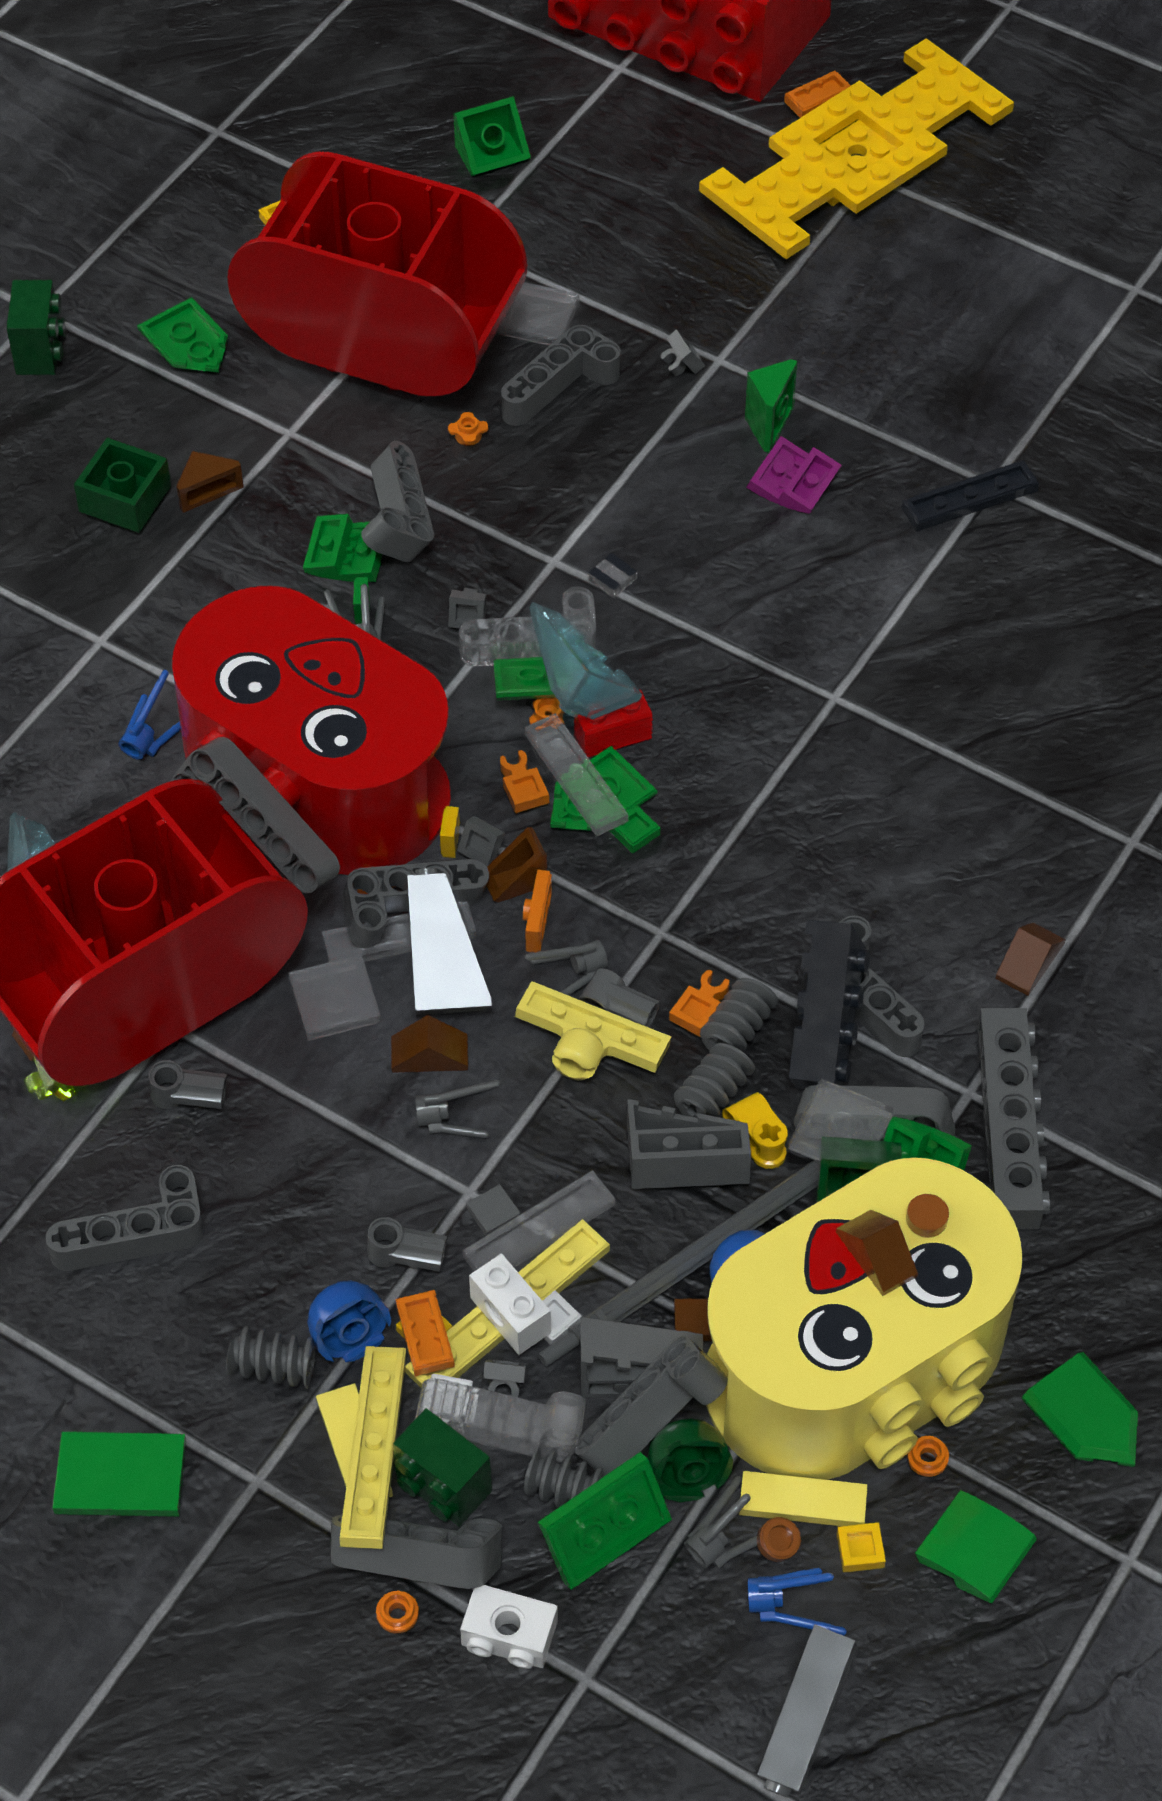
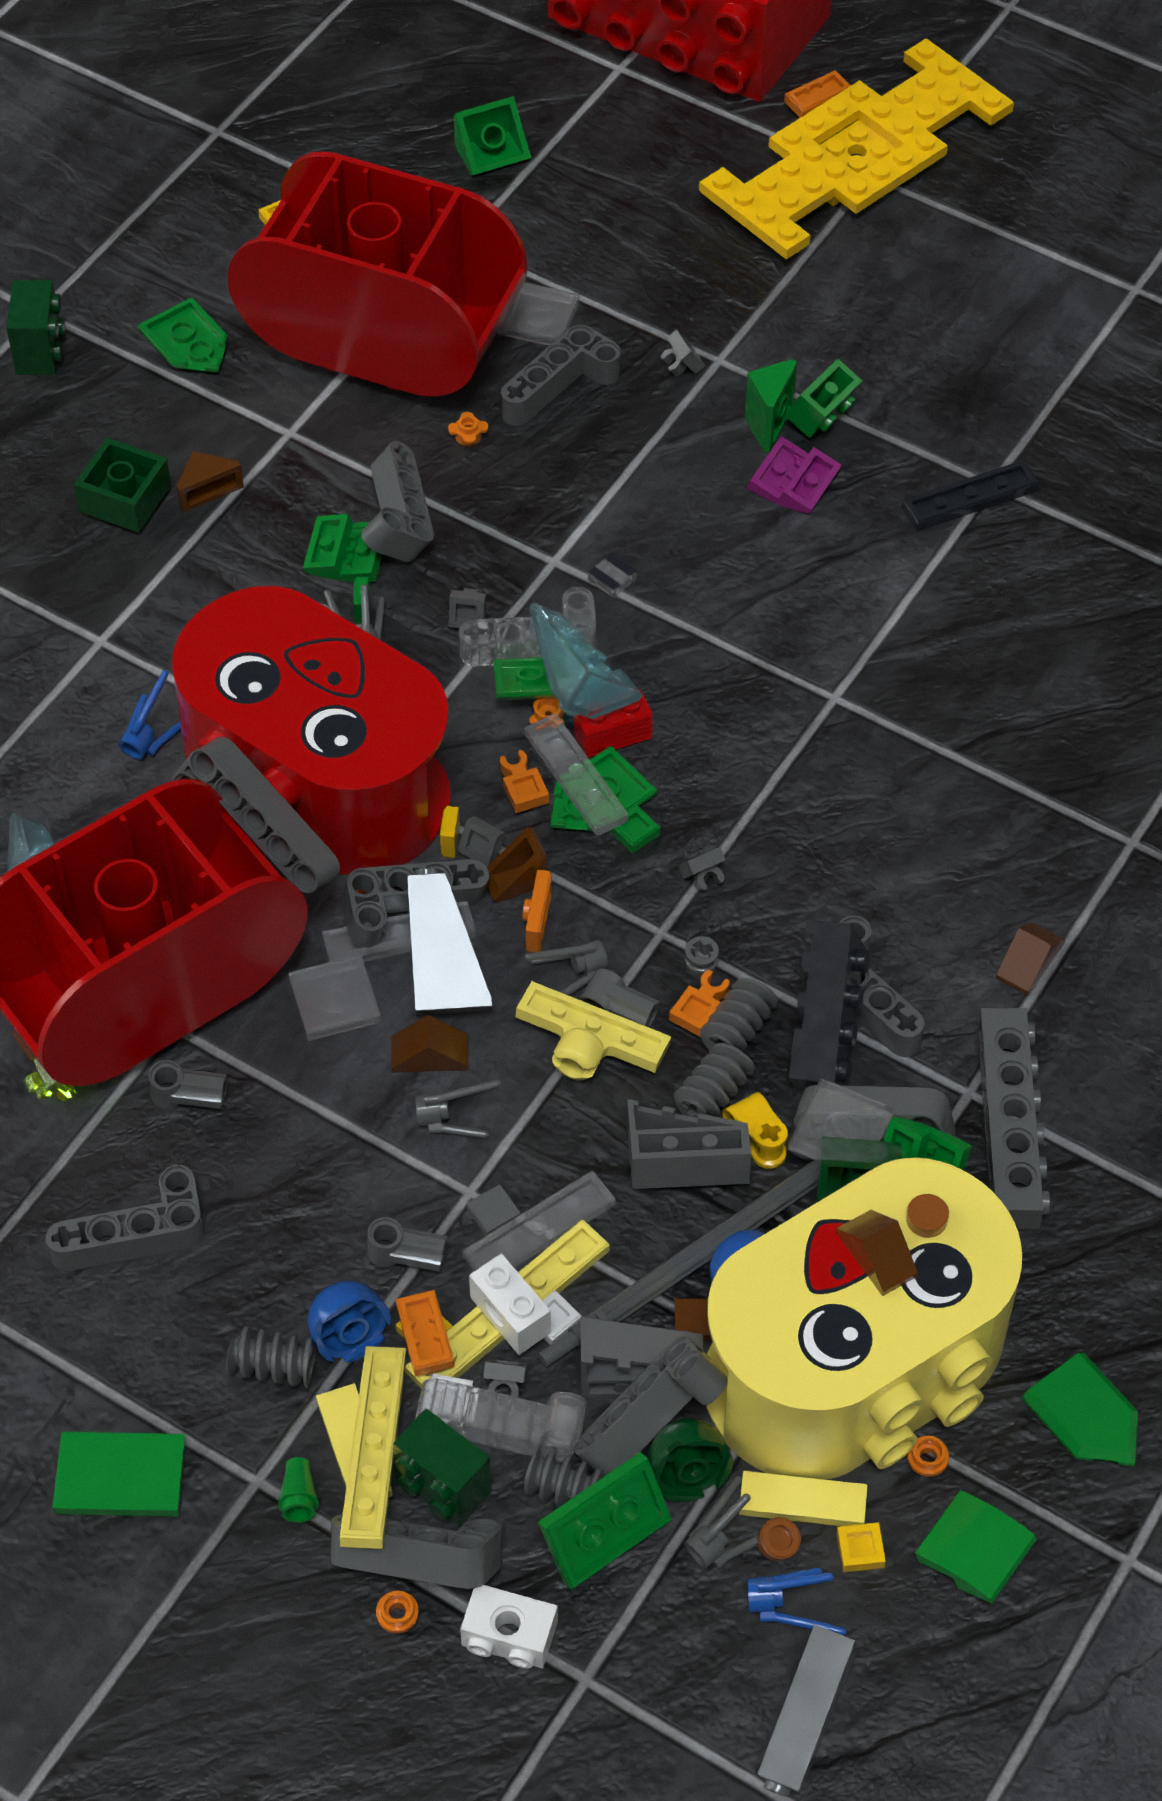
(298, 1493): none -> green cone
(701, 865): none -> dark grey tile
(707, 947): none -> dark grey bush
(824, 398): none -> green brick

